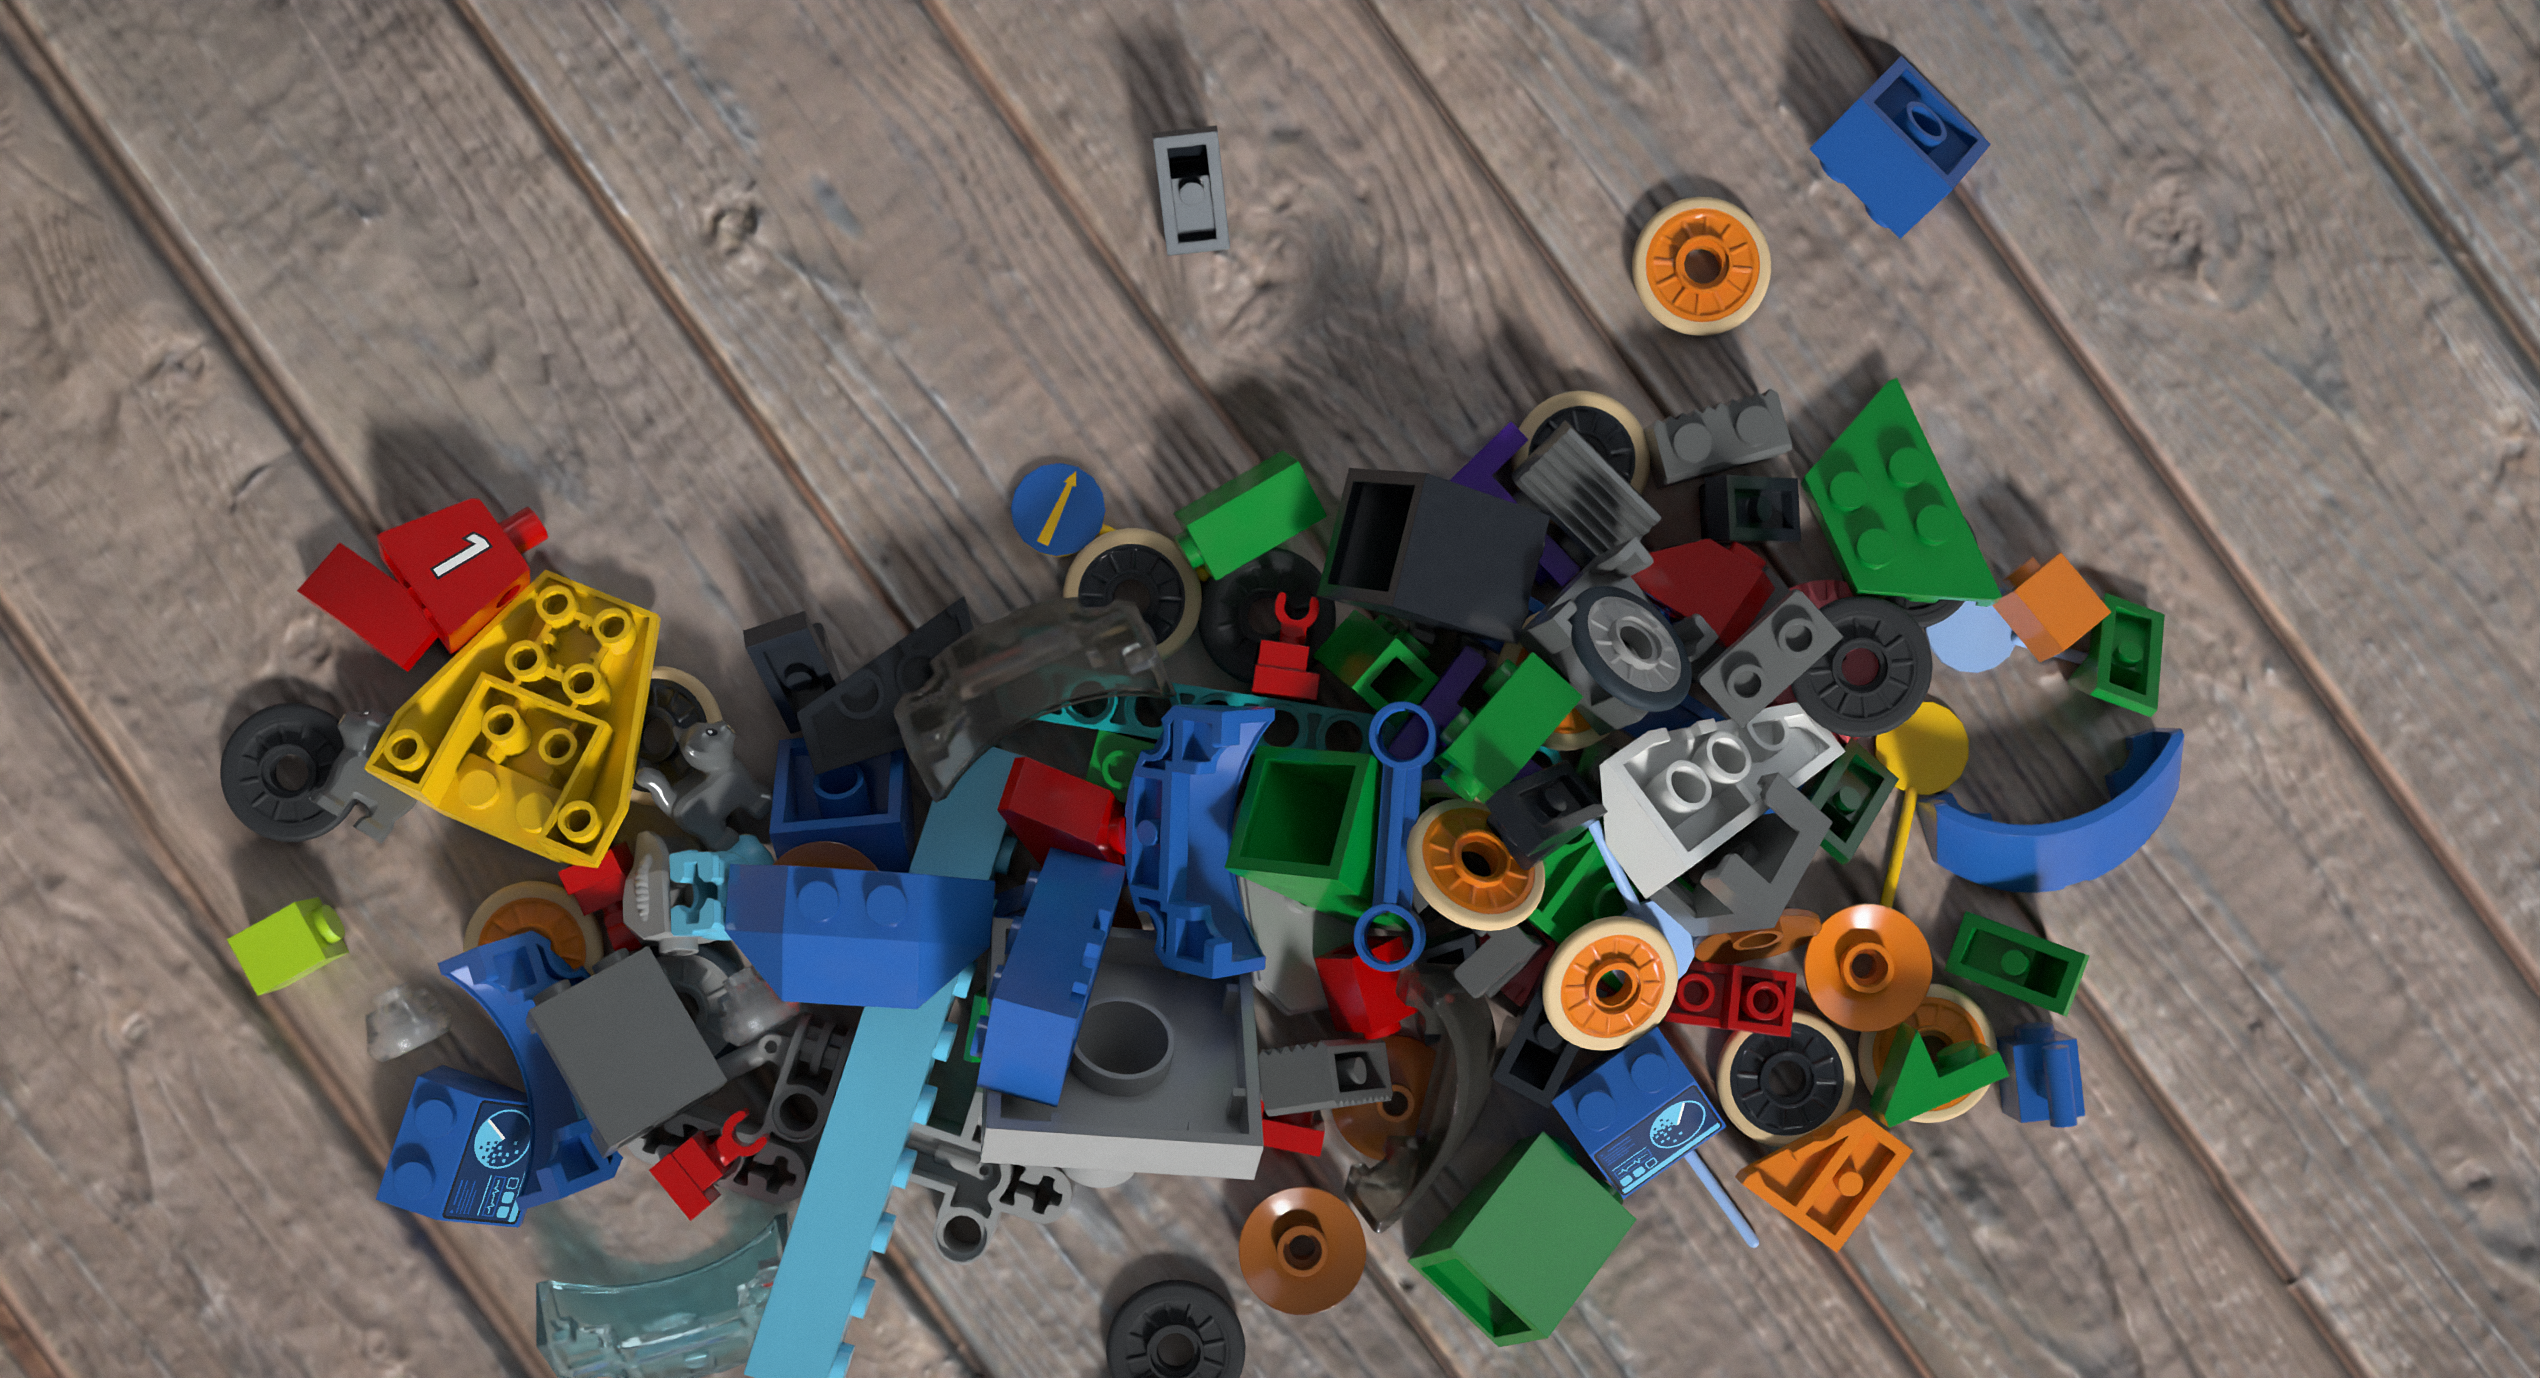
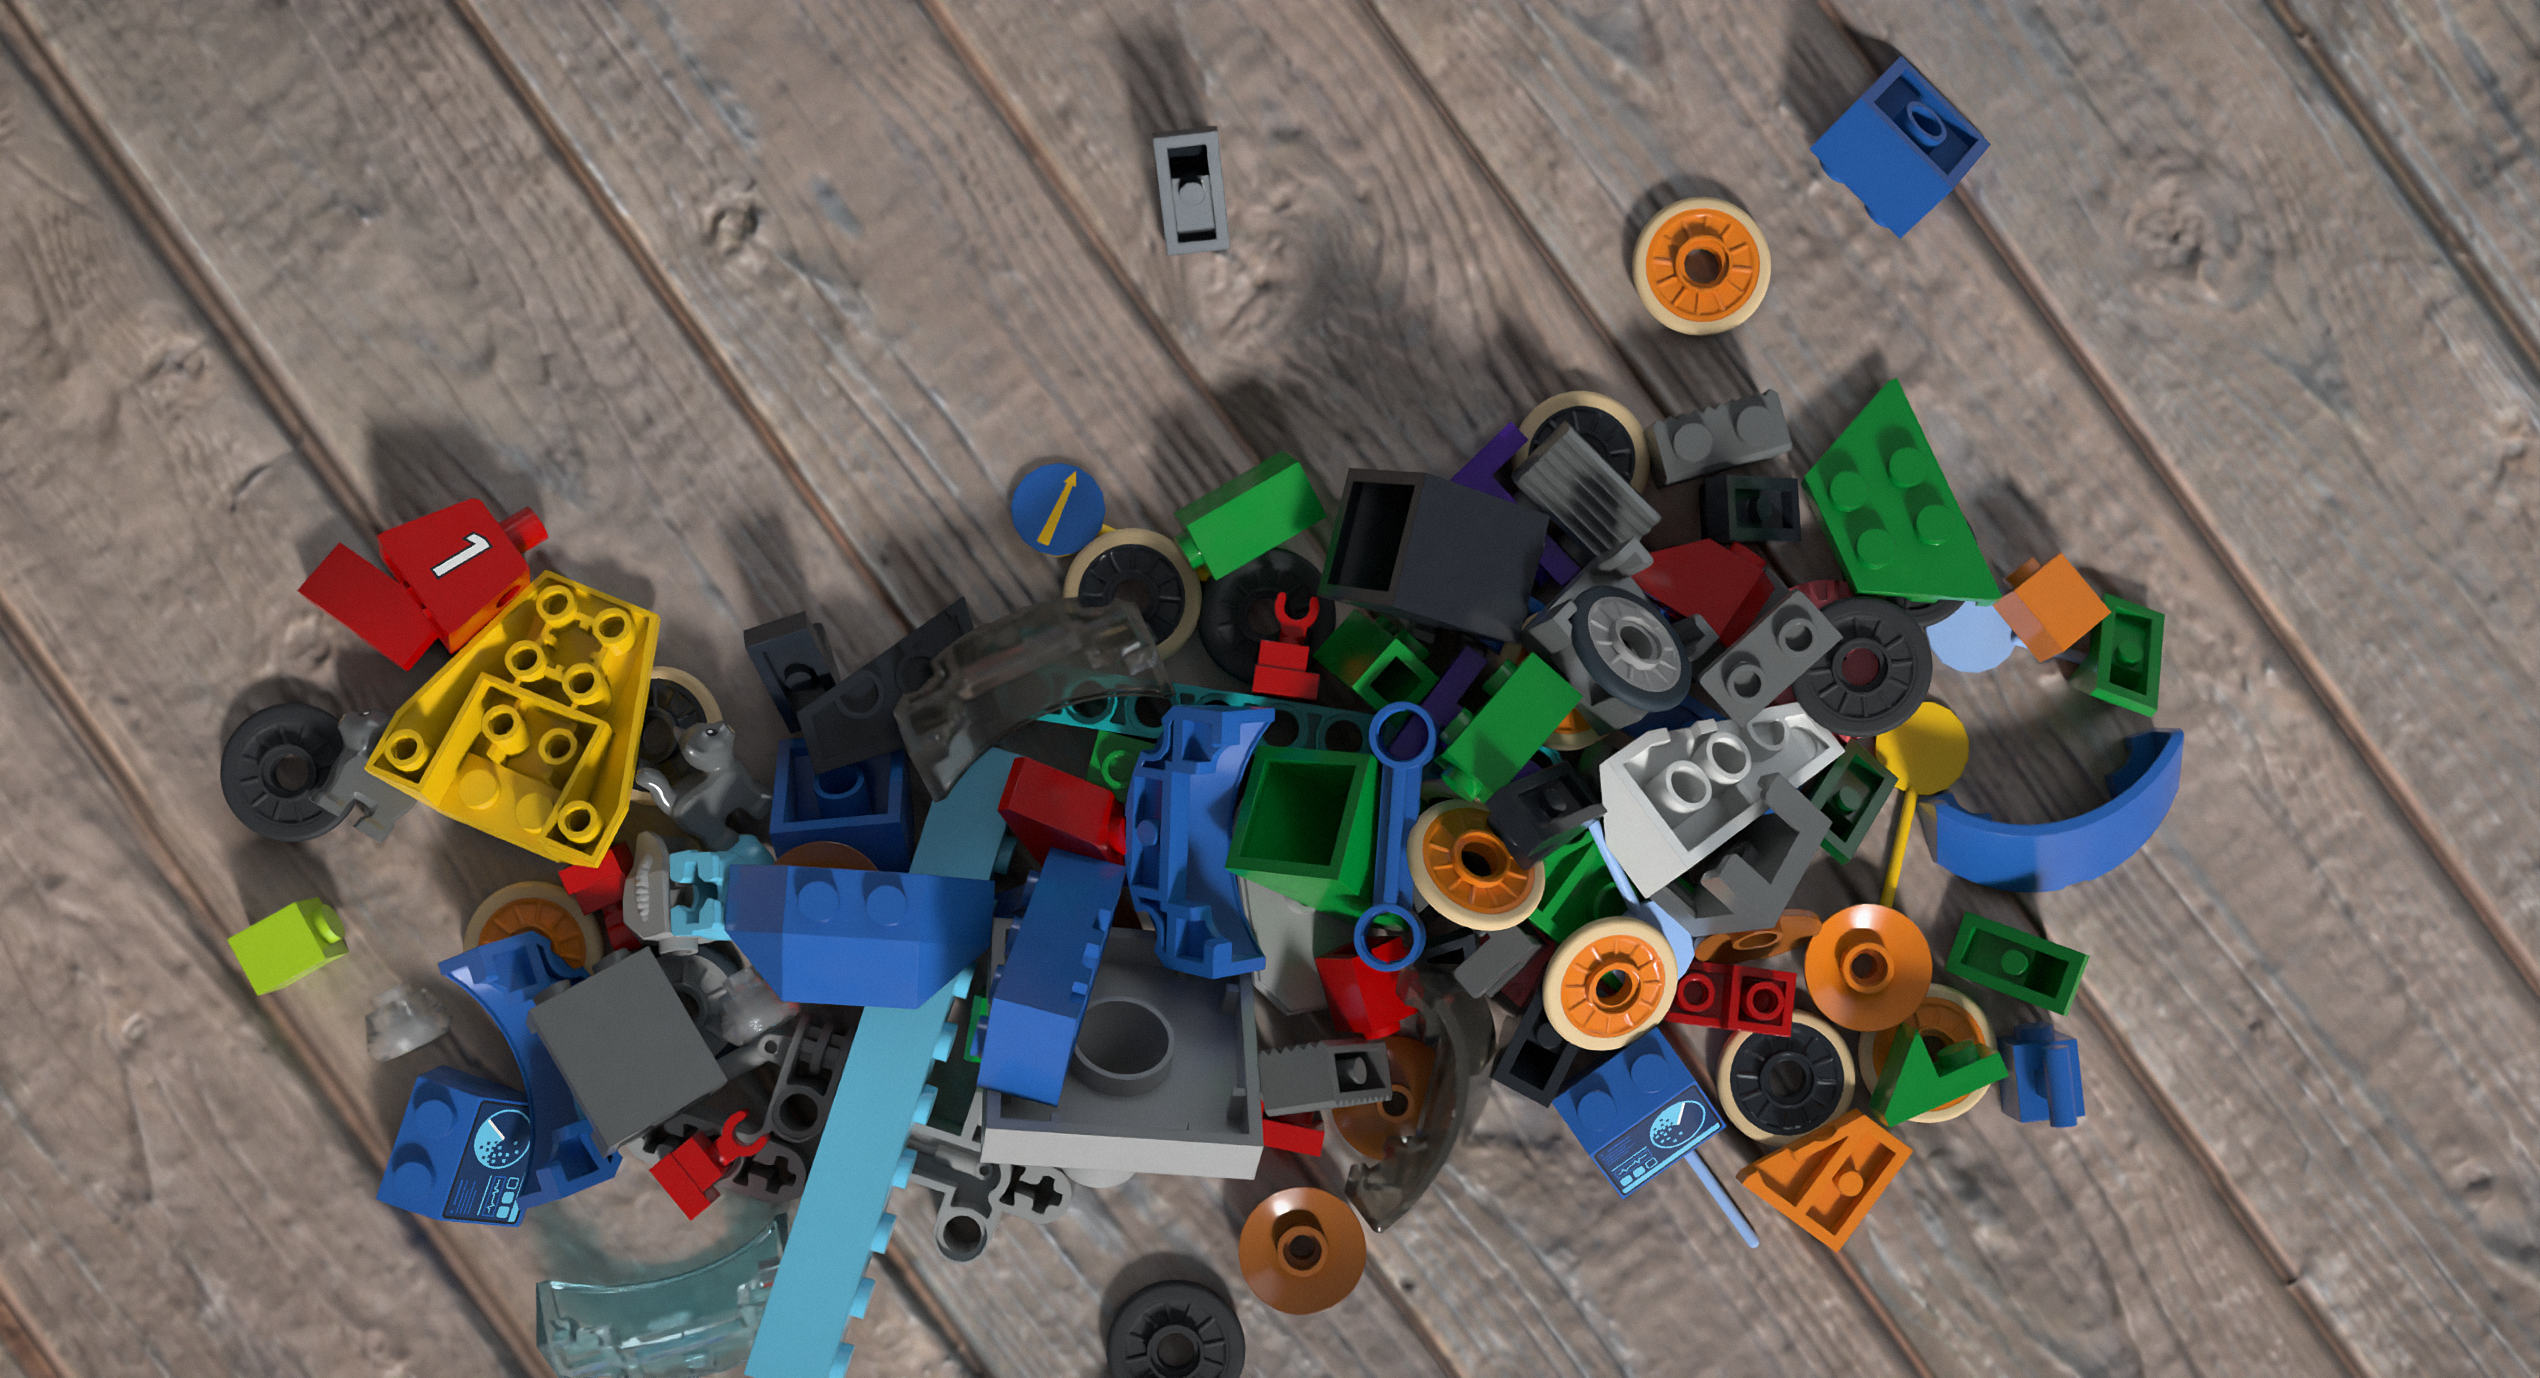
(1524, 1241): green slope -> none

